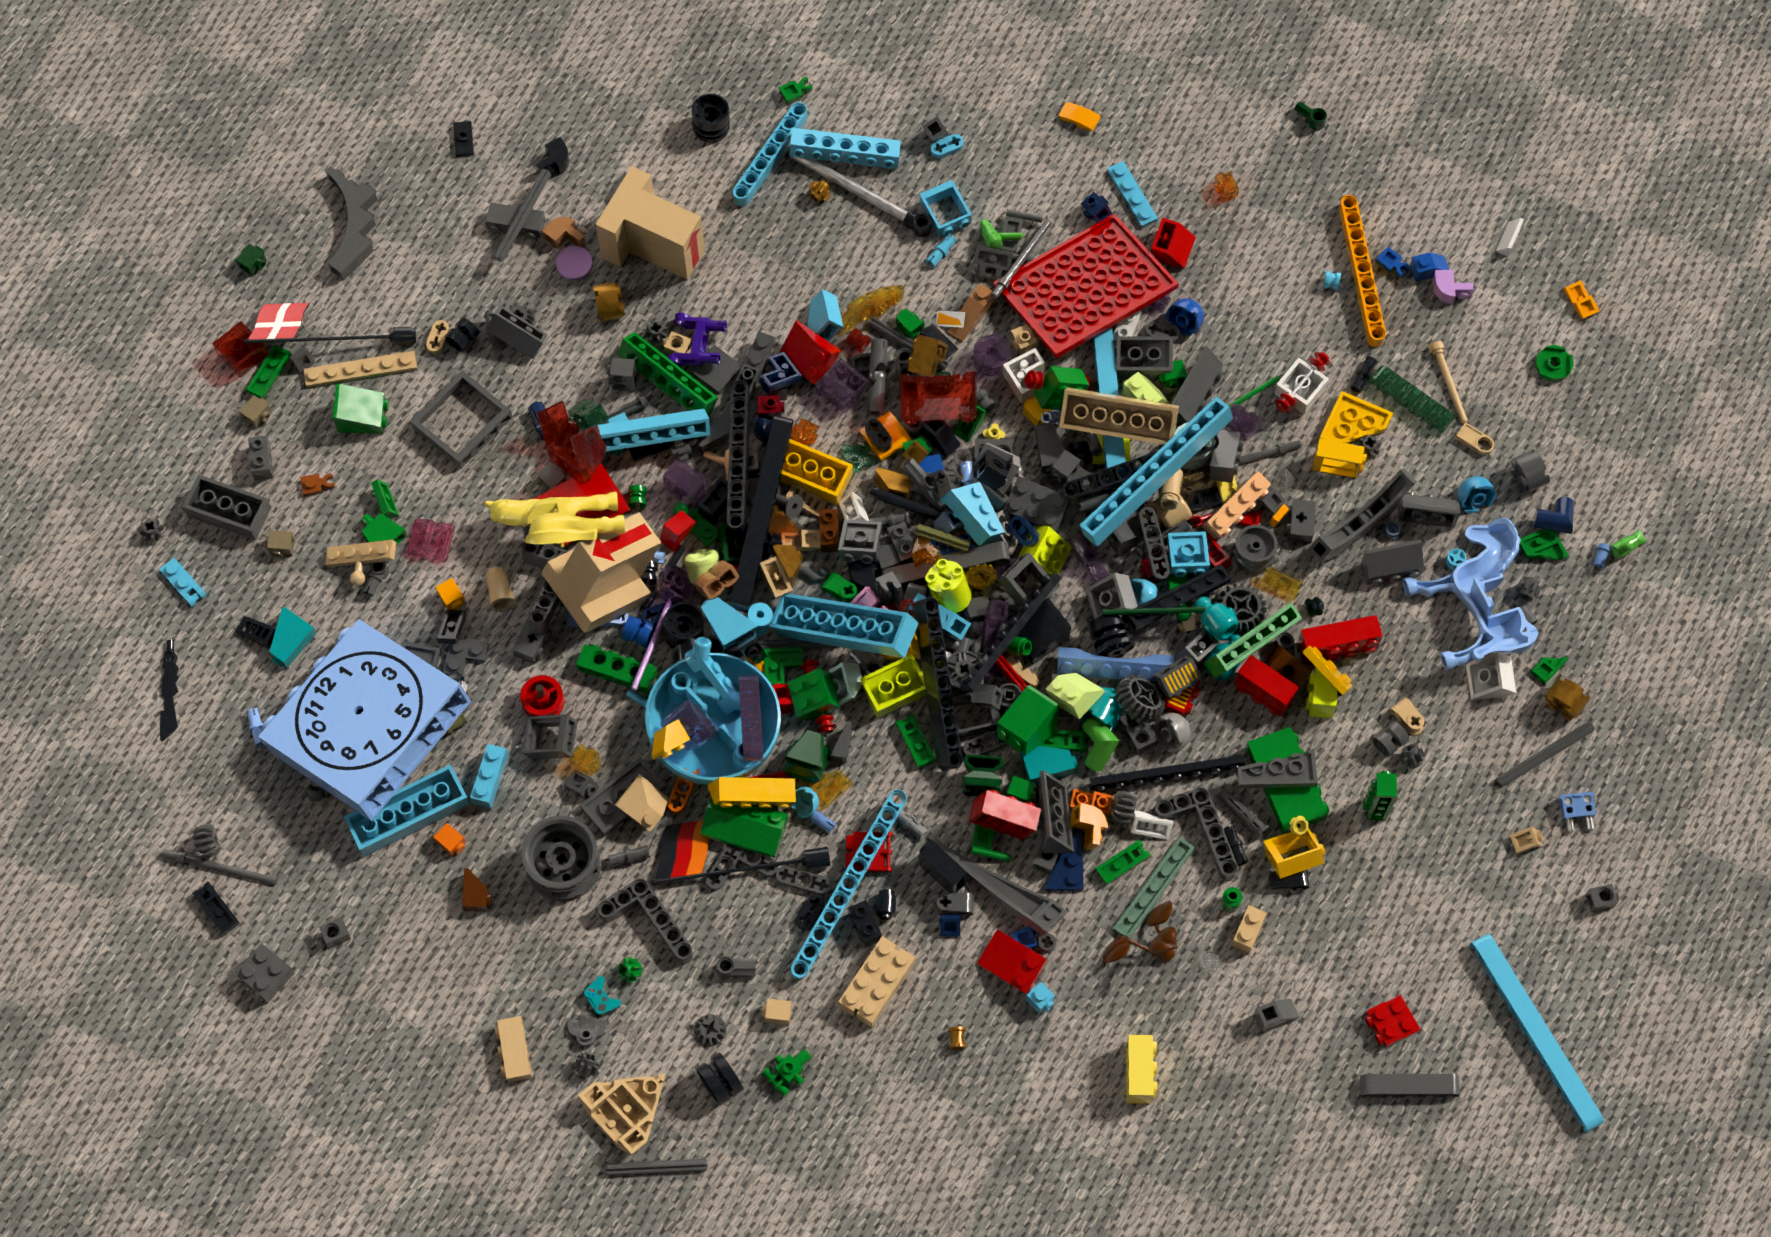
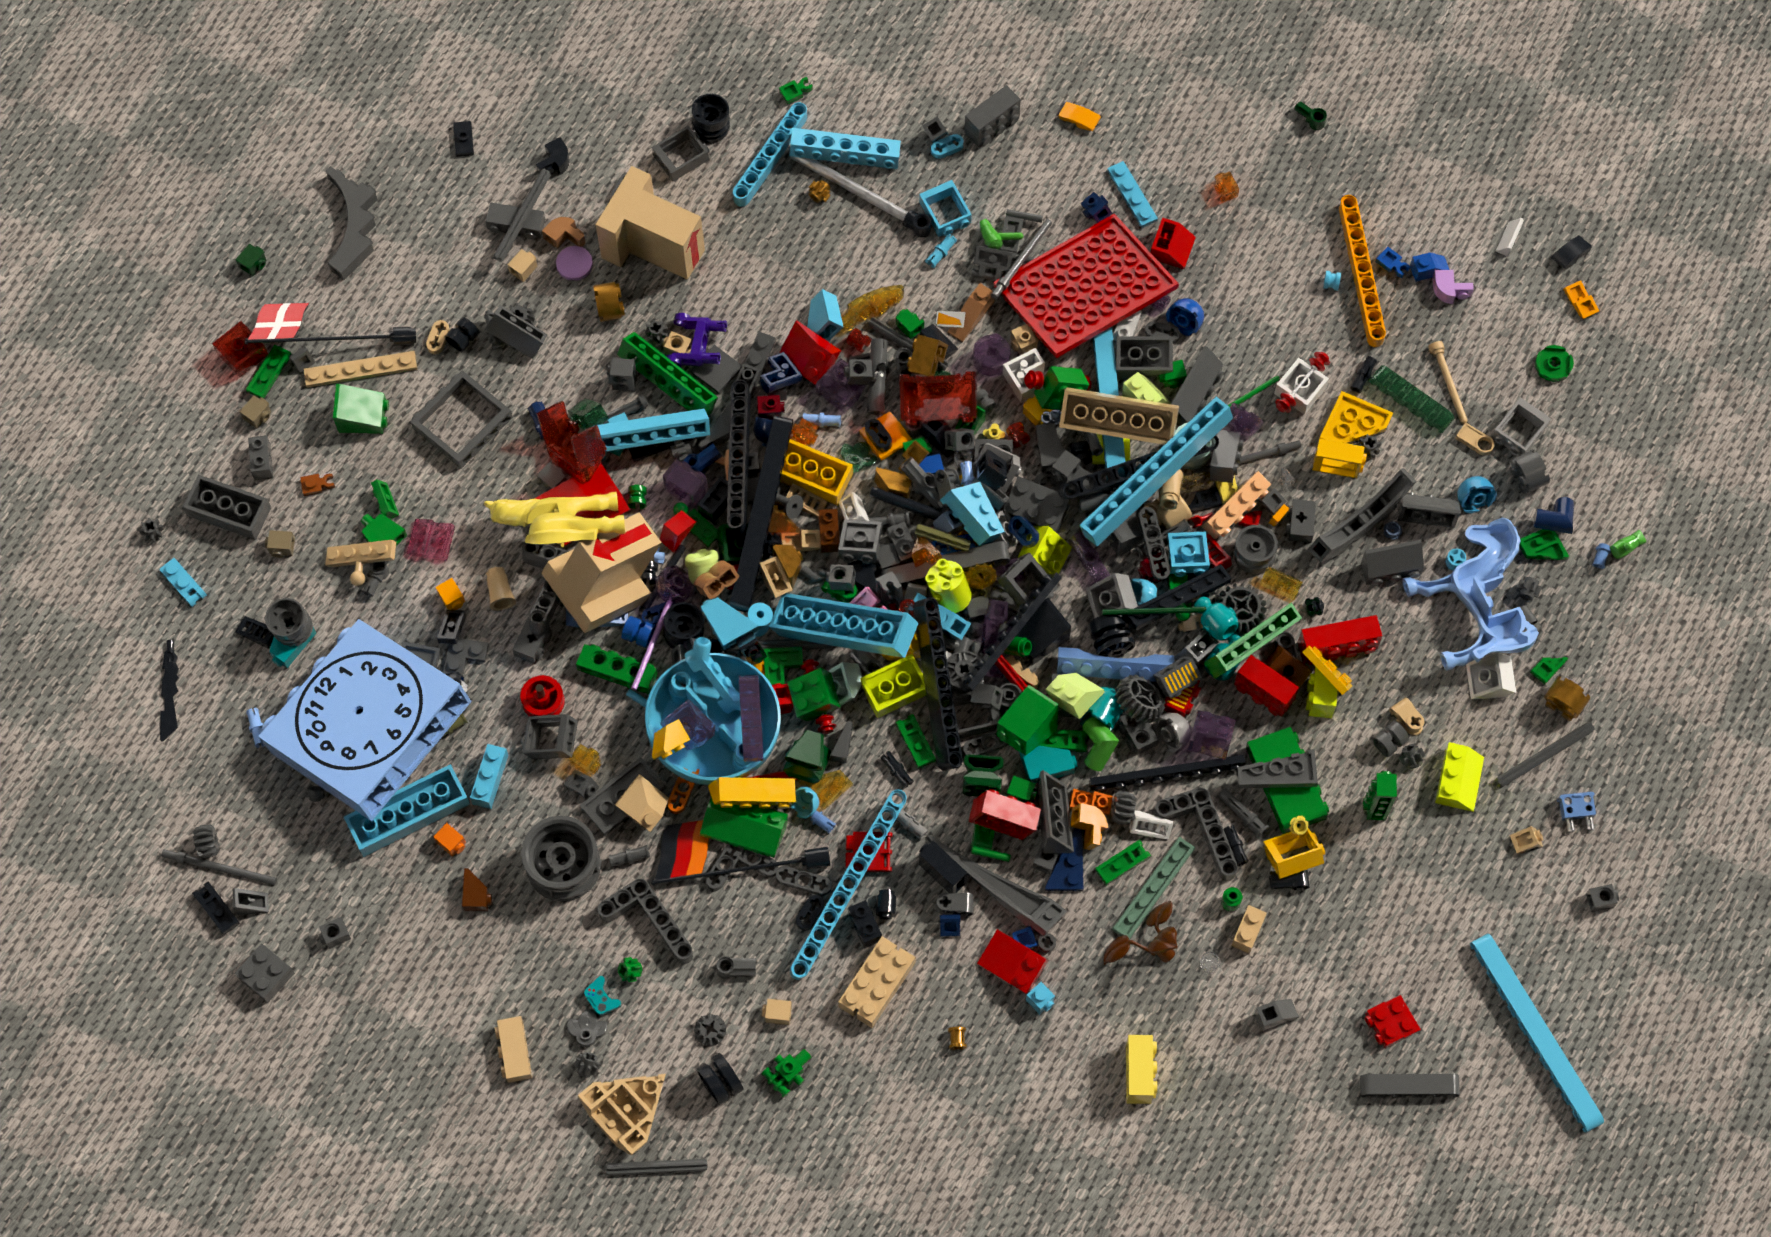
(249, 901): none -> dark grey slope
(286, 613): none -> dark grey wheel
(522, 265): none -> tan brick
(674, 140): none -> dark grey window
(703, 459): none -> dark blue piece
(823, 420): none -> light blue pin
(846, 583): none -> dark grey brick
(863, 366): none -> dark grey brick
(897, 769): none -> black pin
(959, 439): none -> dark grey brick
(992, 116): none -> dark grey brick
(1017, 433): none -> clear red wheel
(1211, 734): none -> clear purple brick
(1459, 777): none -> neon yellow slope
(1531, 414): none -> light grey window
(1571, 251): none -> black slope

